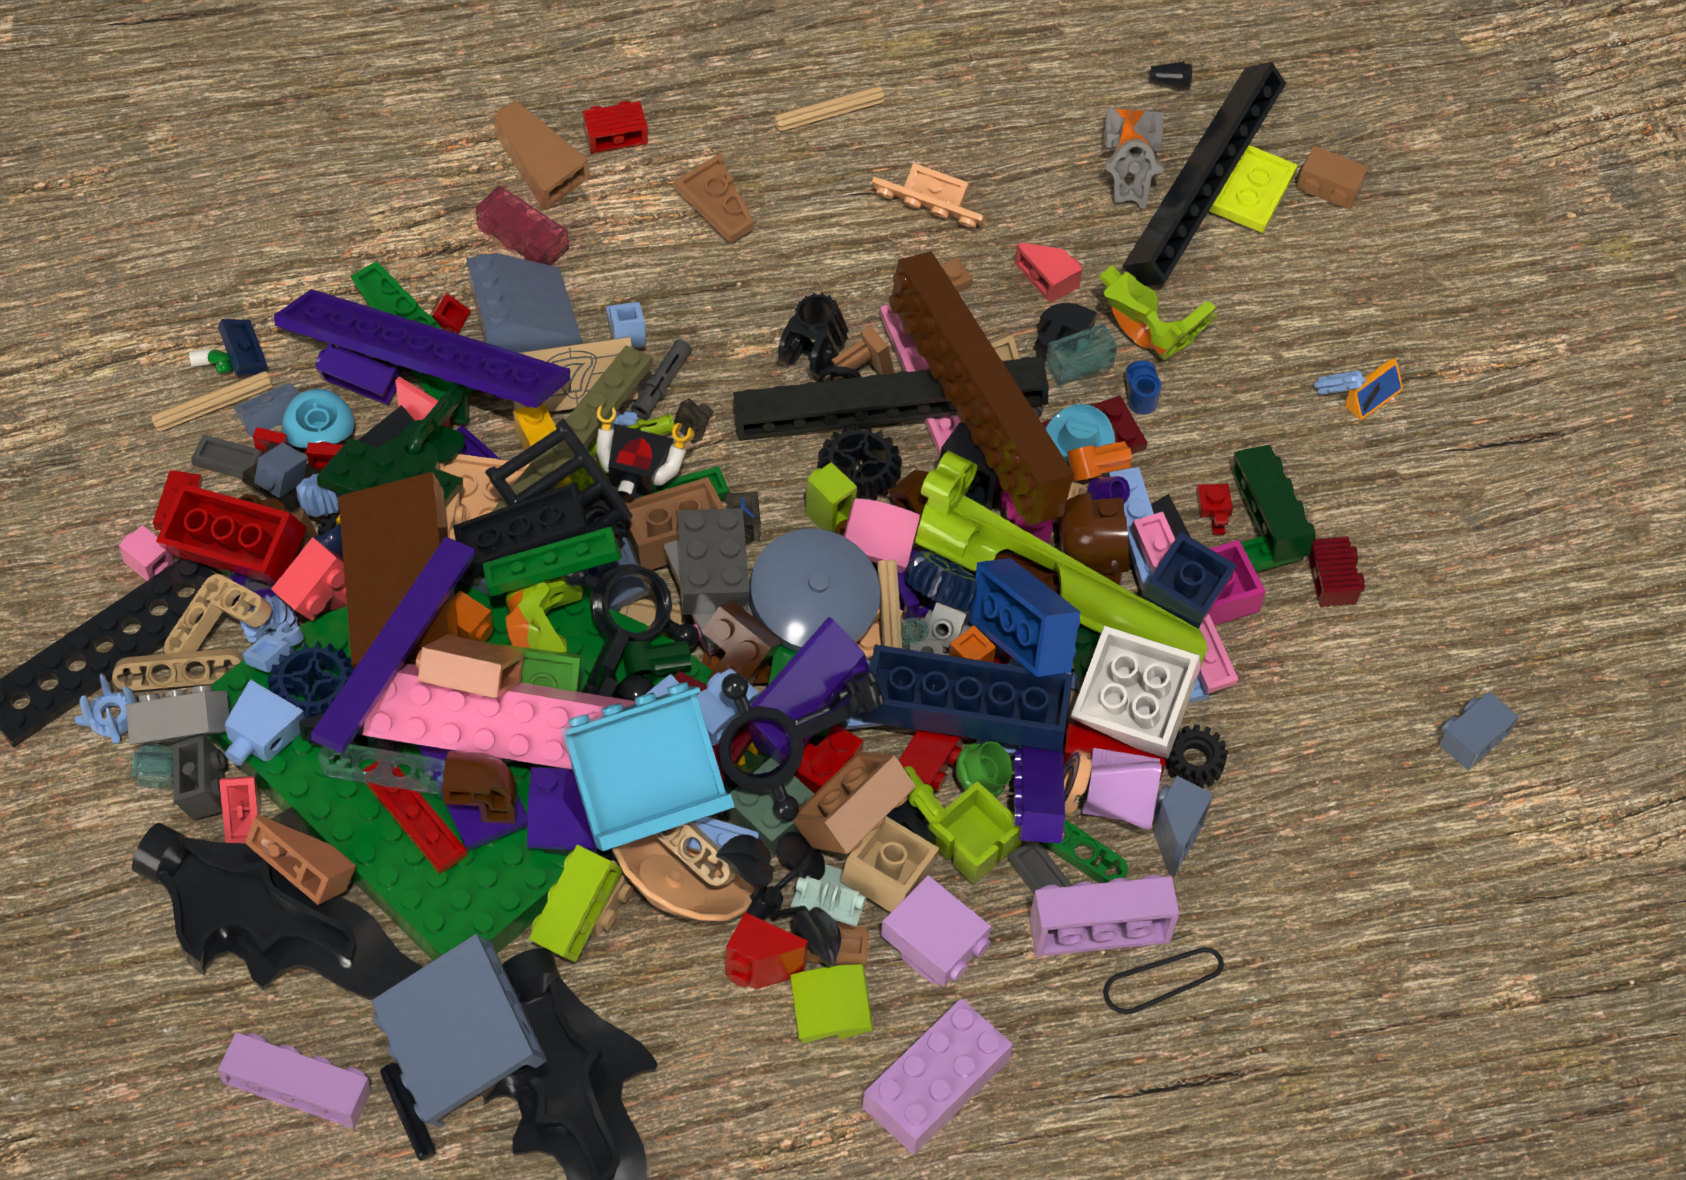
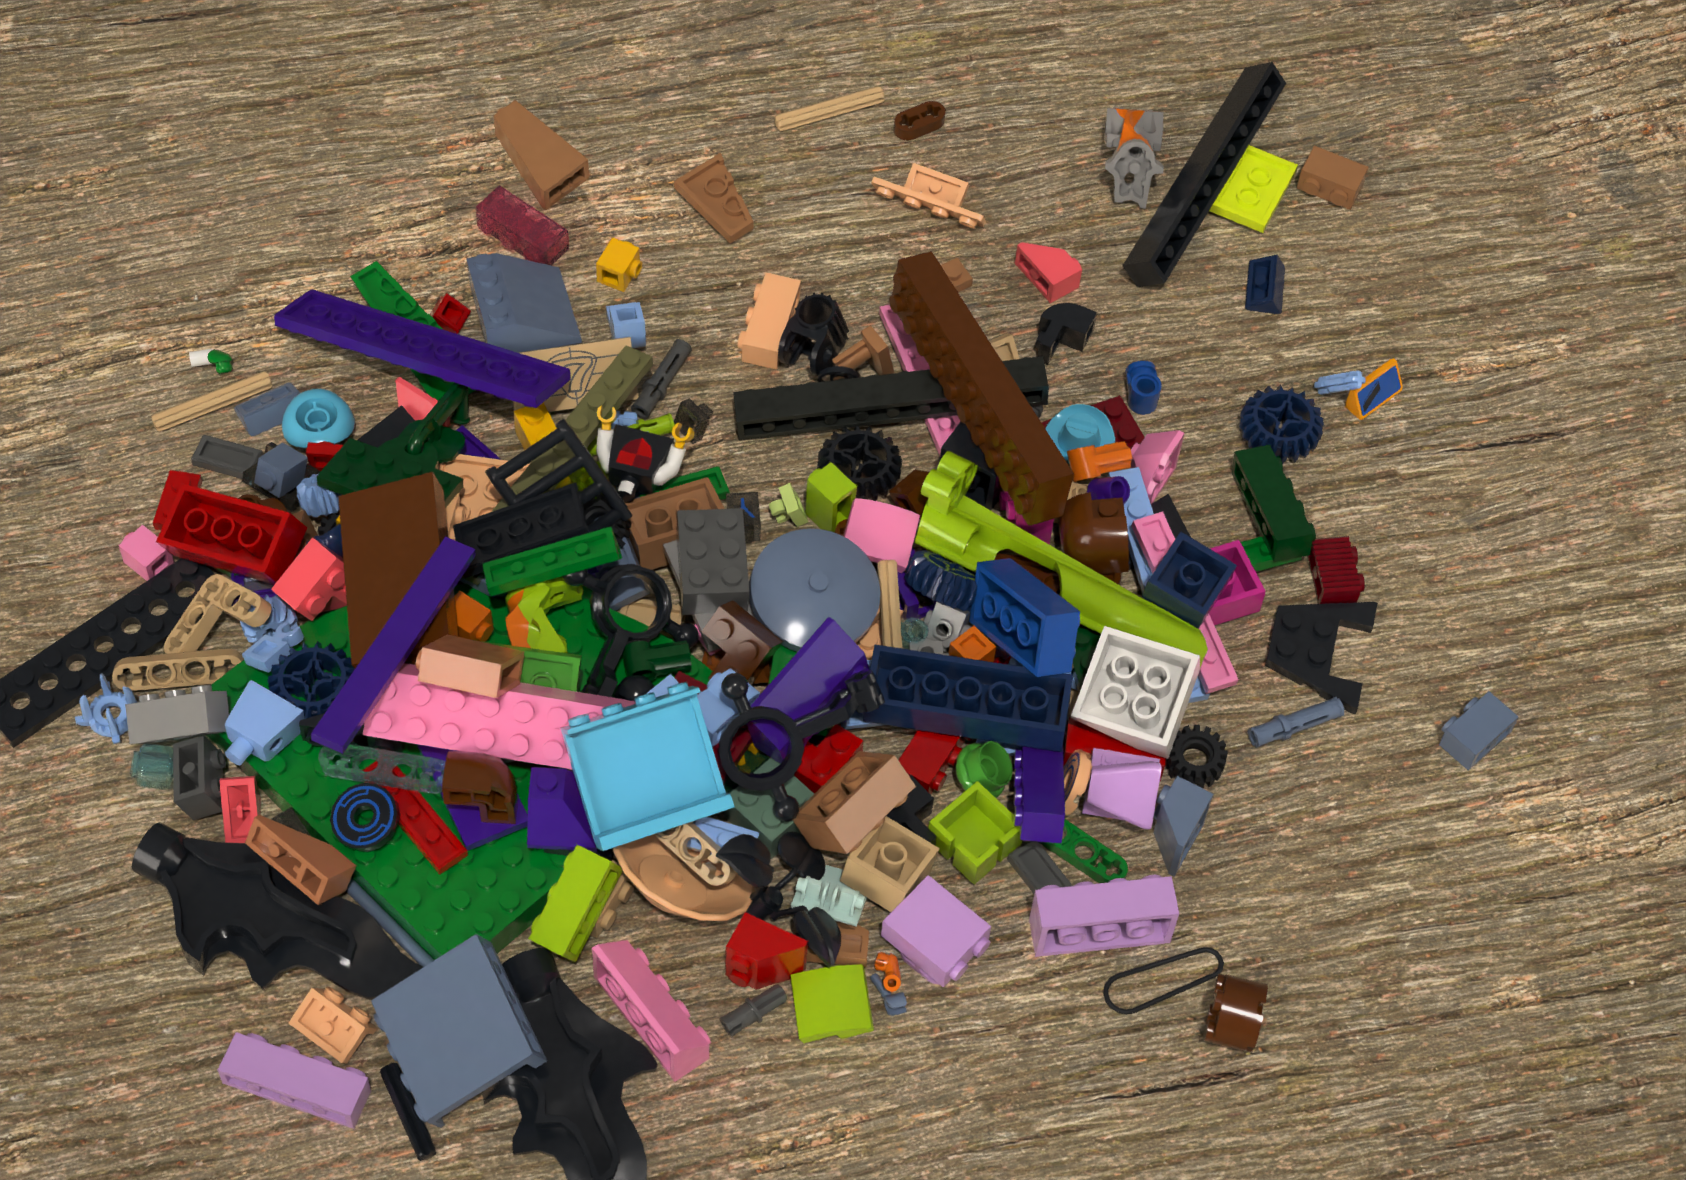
(242, 346): dark blue plate -> none
(264, 436): red tile -> none
(332, 1023): none -> light nougat bracket
(350, 805): none -> black tile
(357, 374): dark purple window -> none
(388, 923): none -> sand blue piece
(615, 126): red brick -> none
(618, 264): none -> yellow brick
(650, 1008): none -> bright pink slope
(753, 1010): none -> dark grey axle
(768, 318): none -> light nougat brick
(788, 507): none -> yellowish green tile
(892, 973): none -> orange arm
(893, 1003): none -> sand blue hand
(919, 120): none -> reddish brown beam
(923, 798): lime axle -> none
(937, 1076): lavender brick -> none
(1081, 354): clear light blue brick -> none
(1137, 315): lime hips -> none
(1157, 459): none -> bright pink slope
(1172, 74): black cone -> none
(1216, 503): red plate -> none
(1236, 1012): none -> reddish brown brick
(1265, 285): none -> dark blue slope
(1284, 726): none -> sand blue pin
(1300, 428): none -> dark blue gear
(1305, 644): none -> black wing

